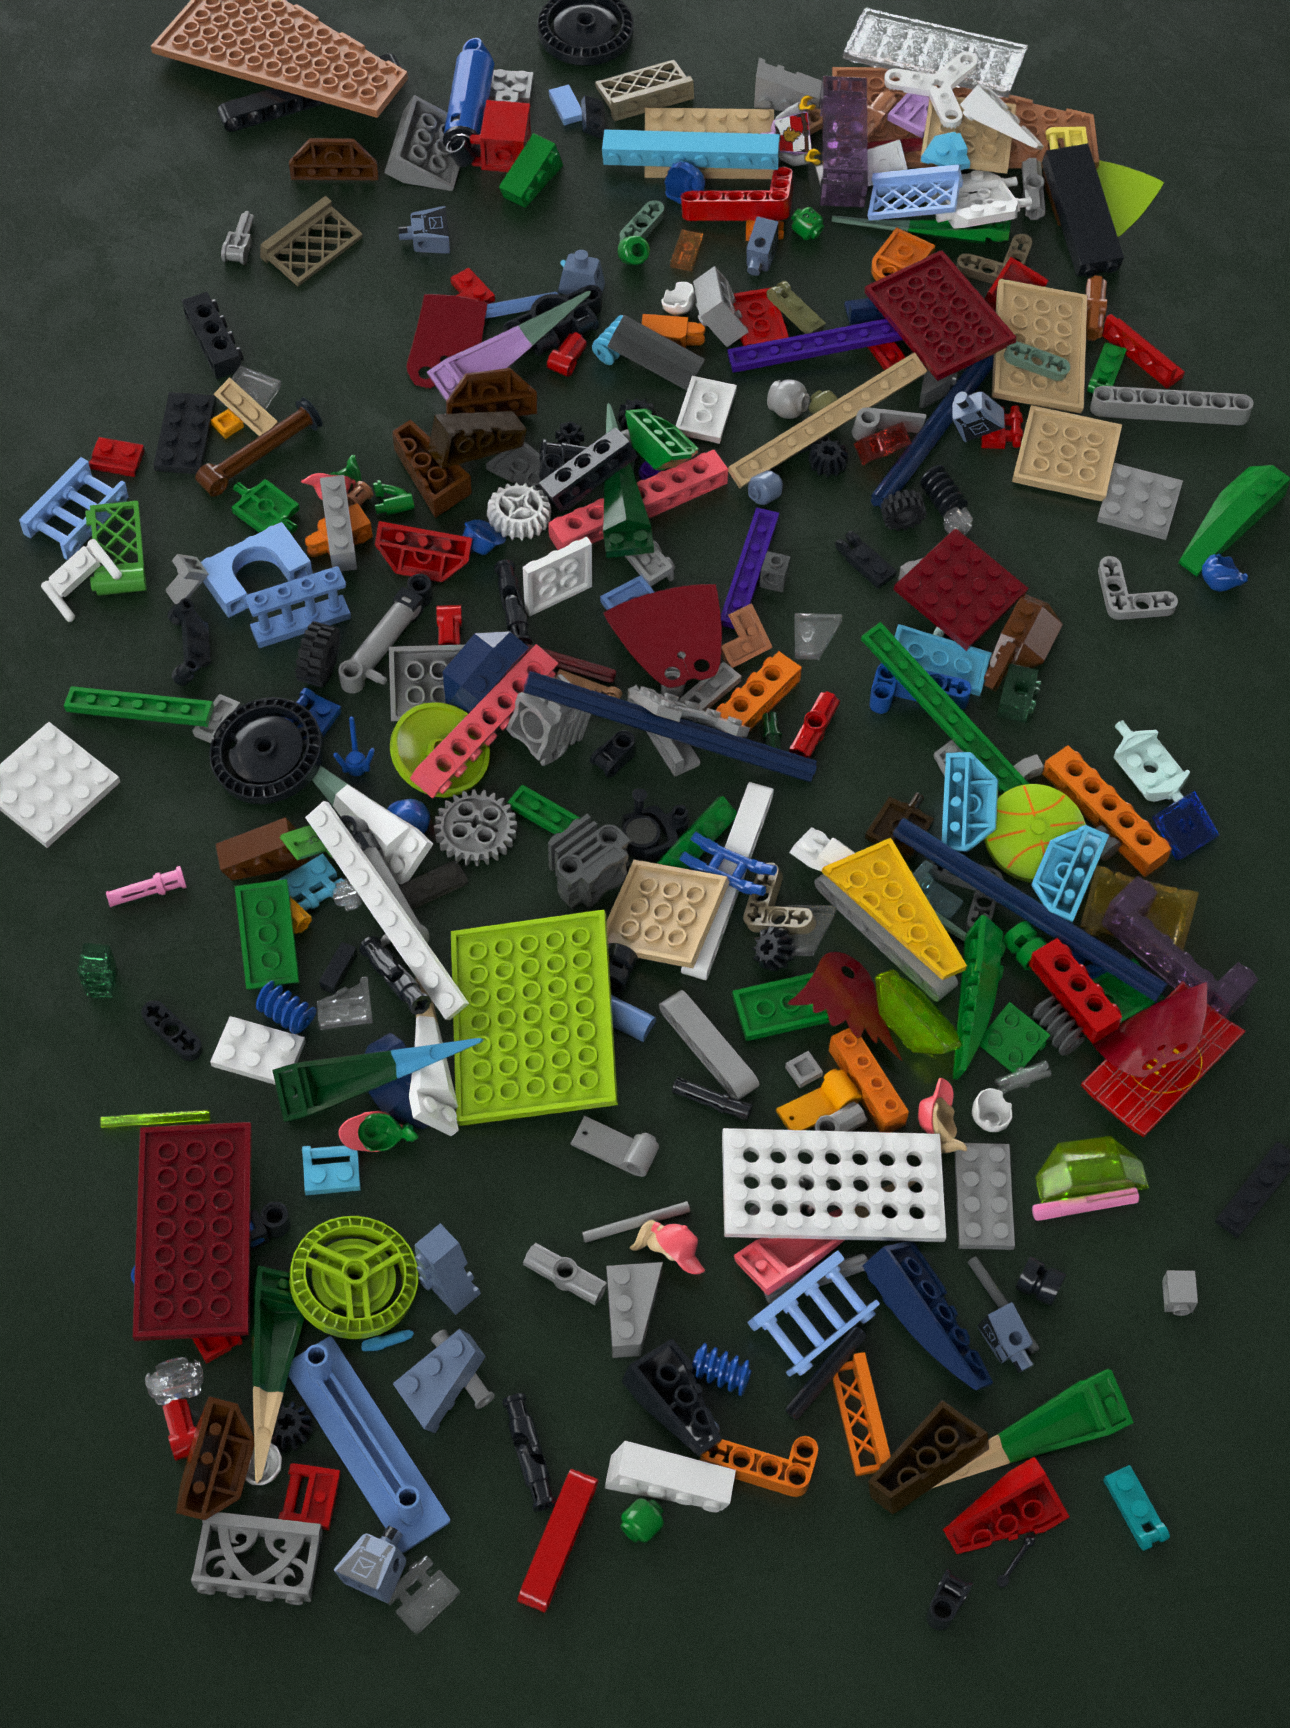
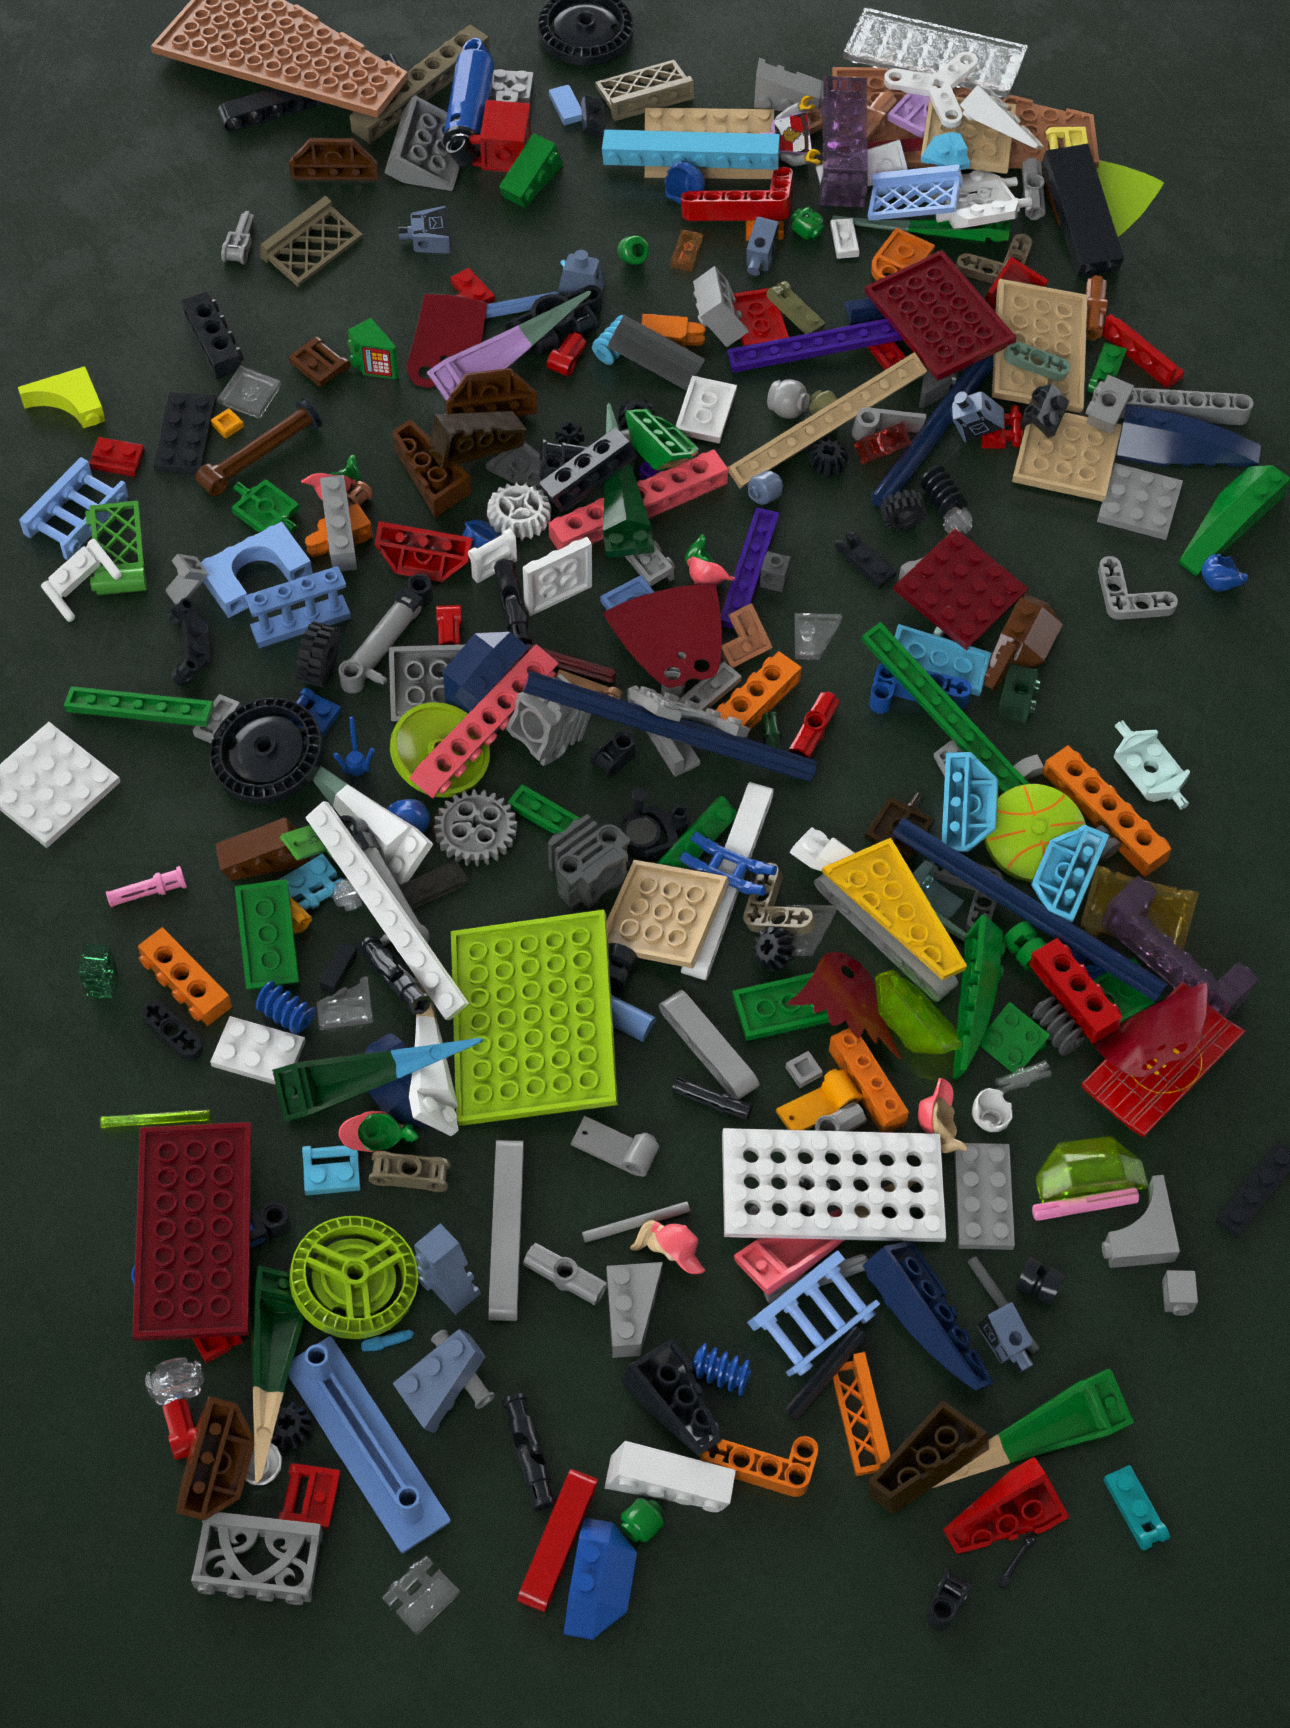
(66, 391): none -> neon yellow arch
(162, 947): none -> orange brick
(245, 407): tan plate -> none
(314, 365): none -> reddish brown plate
(372, 351): none -> green slope
(373, 1564): sand blue torso -> none
(401, 502): green plant -> none
(423, 81): none -> dark tan brick
(423, 1178): none -> dark tan piece
(488, 555): none -> white plate
(506, 1231): none -> light grey beam
(599, 1580): none -> blue wedge
(643, 216): sand green beam -> none
(679, 300): white hair -> none
(702, 566): none -> coral hair
(844, 238): none -> white plate
(1045, 409): none -> black bracket
(1104, 416): none -> light grey brick
(1150, 1238): none -> light grey arch
(1171, 438): none -> dark blue wedge
(1185, 825): clear blue plate -> none

